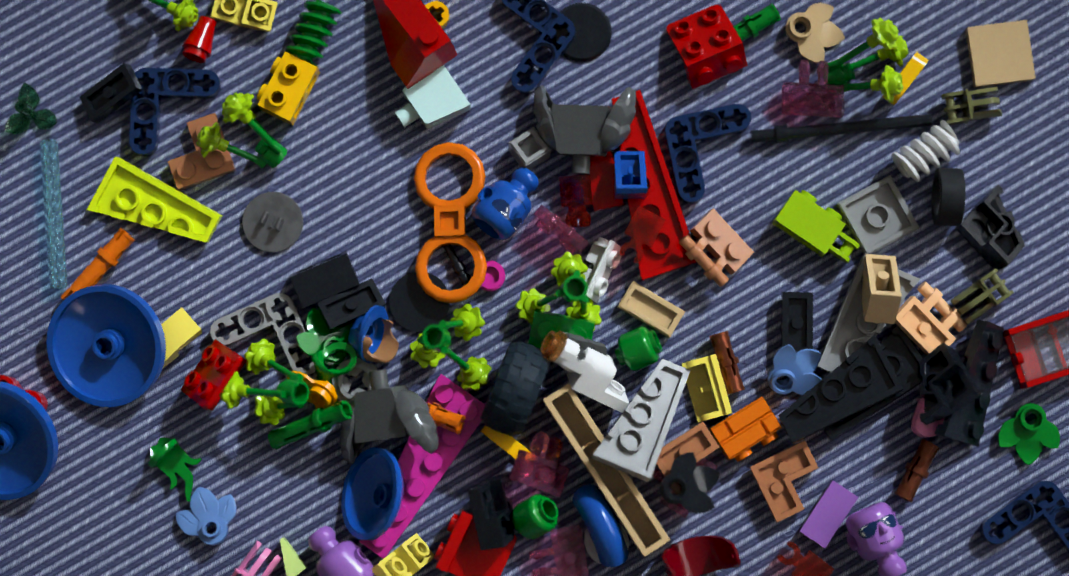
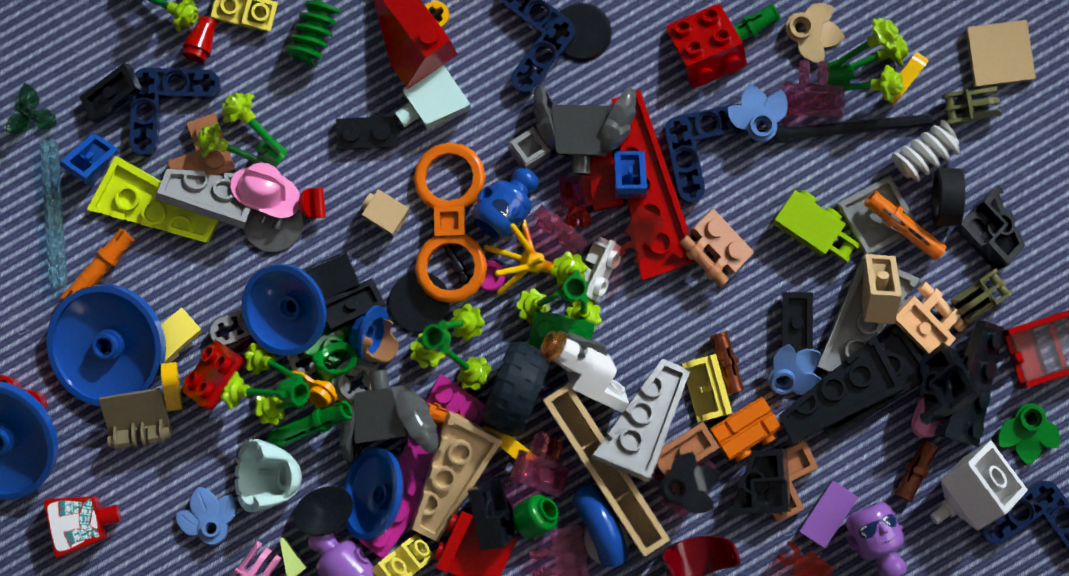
(78, 522): none -> torso
(89, 159): none -> blue slope
(136, 418): none -> dark tan hinge
(170, 460): green piece -> none
(171, 386): none -> yellow beam
(203, 195): none -> light grey wing
(265, 190): none -> bright pink piece
(265, 475): none -> light aqua hair
(270, 312): none -> blue dish
(287, 88): yellow brick -> none
(312, 203): none -> red plate
(323, 511): none -> black piece
(367, 133): none -> black plate
(384, 212): none -> tan brick
(454, 469): none -> tan wing
(529, 261): none -> yellow plant
(638, 348): green head -> none
(651, 309): tan tile -> none
(757, 109): none -> medium blue plate
(764, 484): none -> black slope
(877, 203): none -> orange pin
(979, 488): none -> white piece

